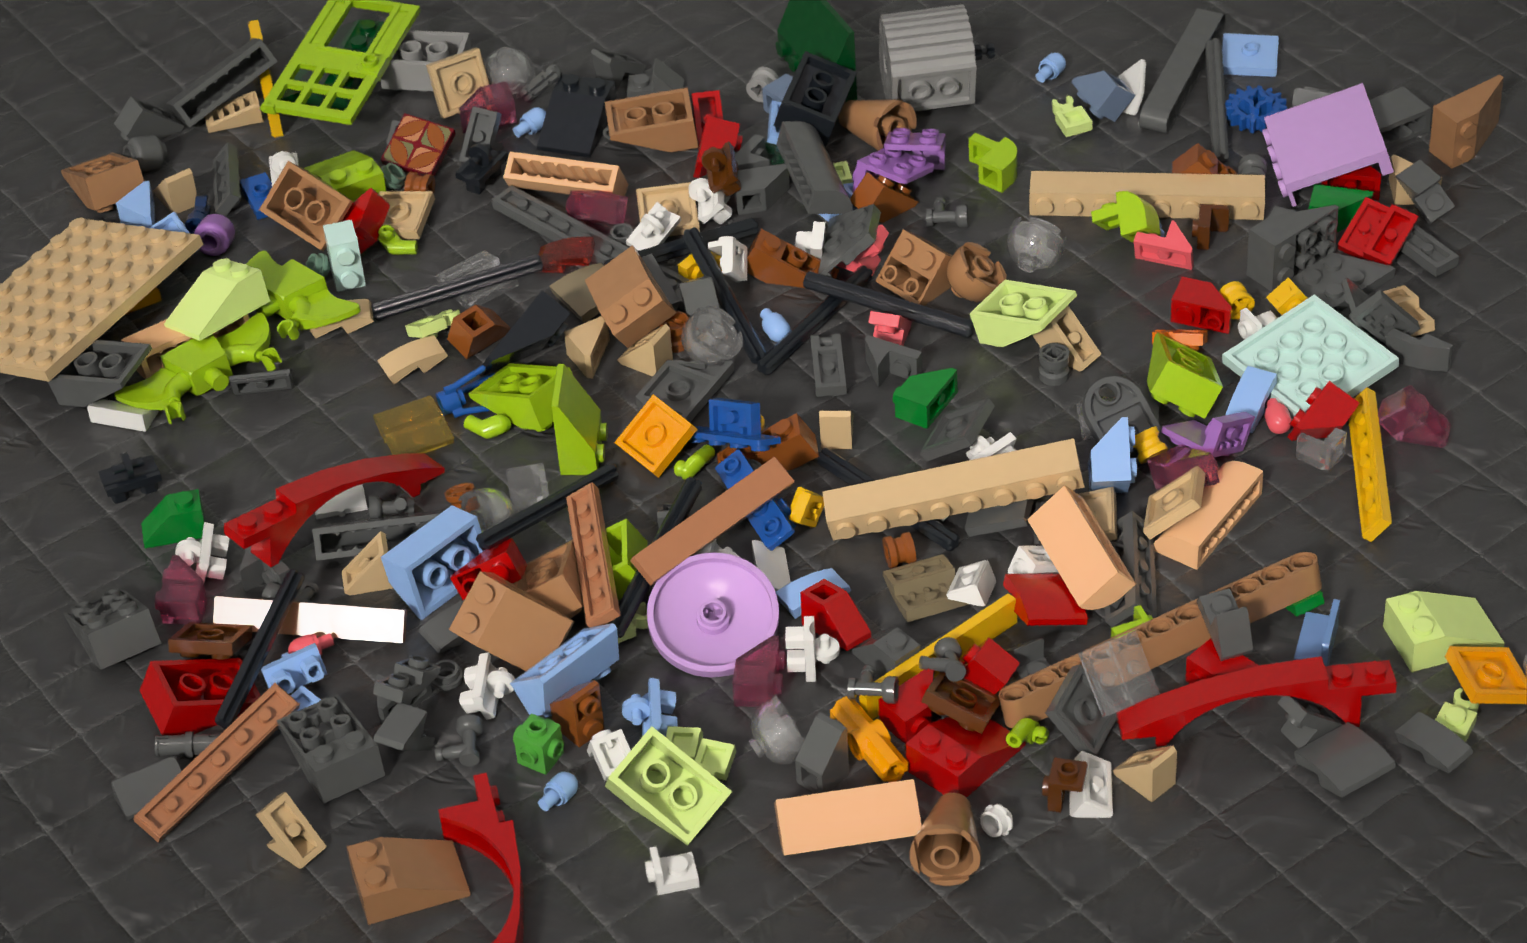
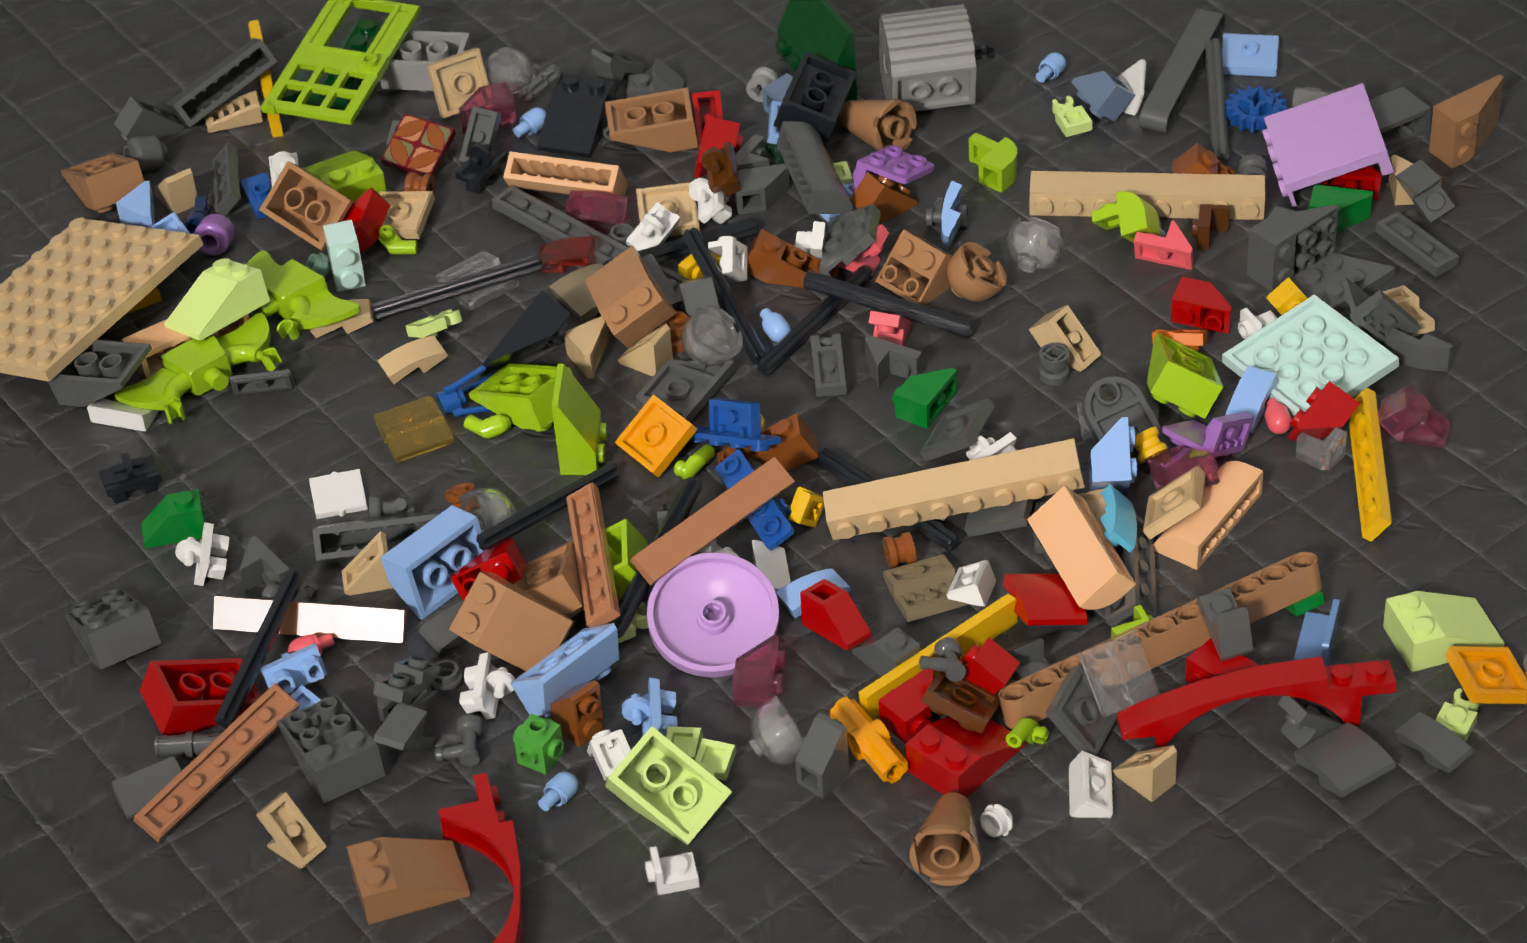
(181, 595): clear pink slope -> none
(209, 638): reddish brown plate -> none
(276, 522): red slope -> none
(393, 176): sand green plate -> none
(476, 330): dark orange slope -> none
(527, 485): clear panel -> none
(812, 649): white hips -> none
(836, 429): tan slope -> none
(847, 817): light nougat brick -> none
(864, 686): dark grey piece -> none
(927, 144): medium lavender bracket -> none
(950, 218): none -> light blue slope
(1017, 311): yellowish green slope -> none
(1032, 561): white bracket -> none
(1064, 776): reddish brown bracket -> none
(1119, 519): none -> medium azure slope
(1237, 297): yellow wheel -> none
(1377, 232): red slope -> none

